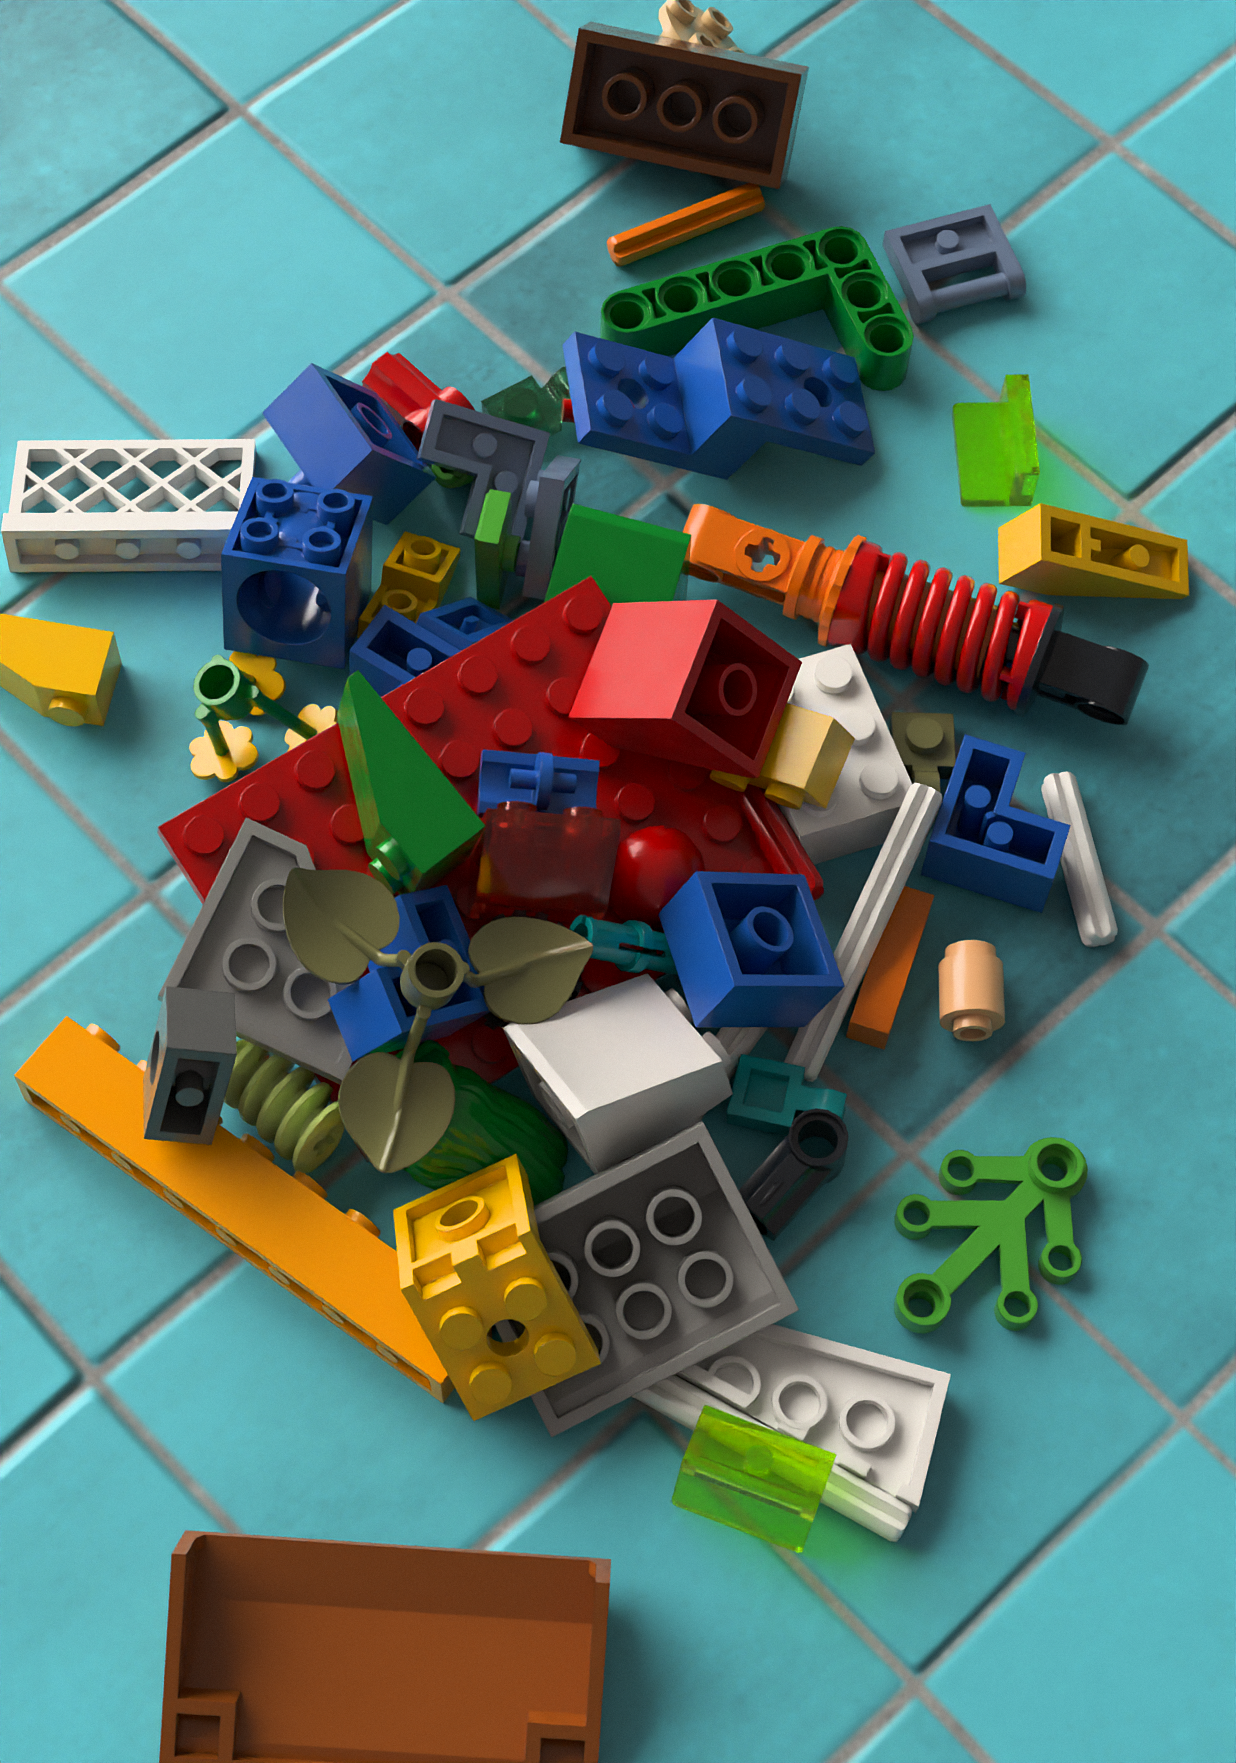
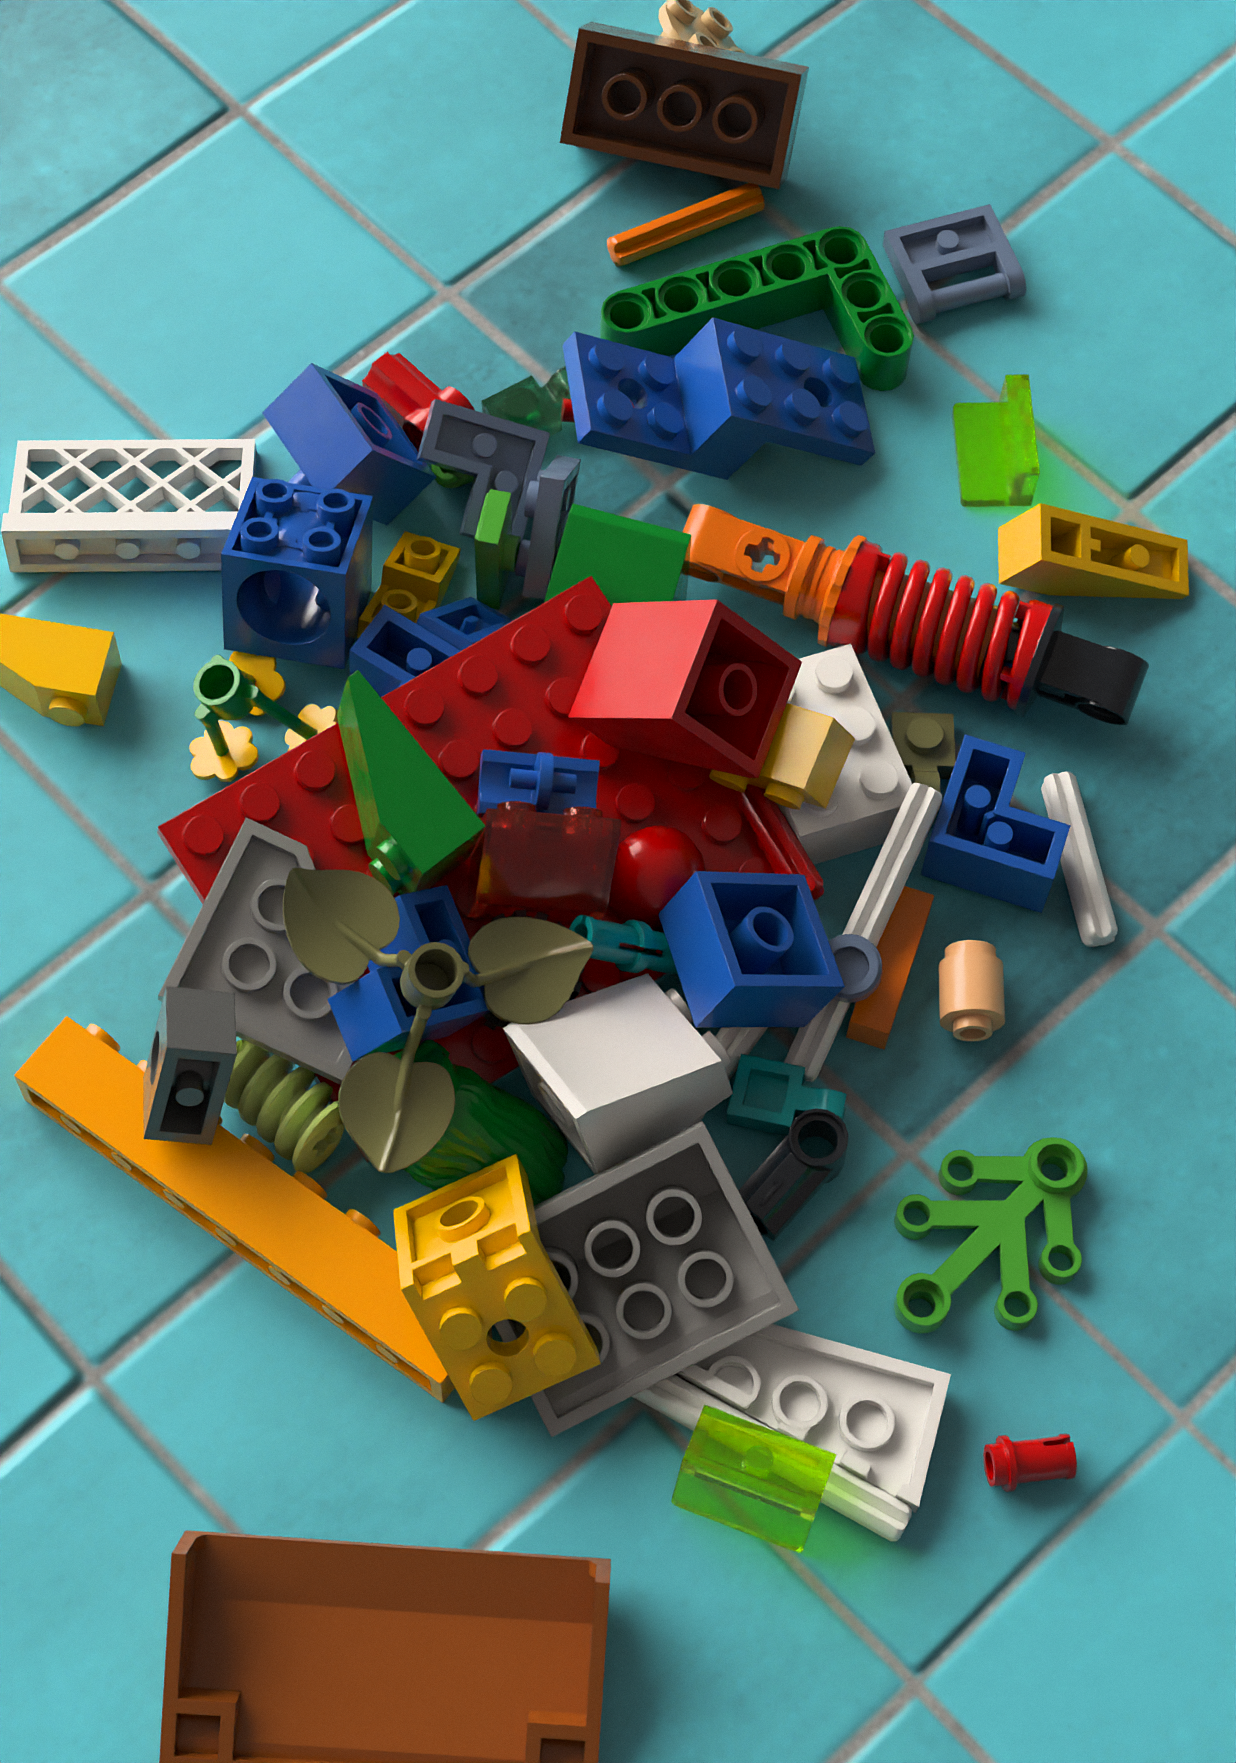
(858, 966): none -> sand blue tile
(1029, 1461): none -> red pin

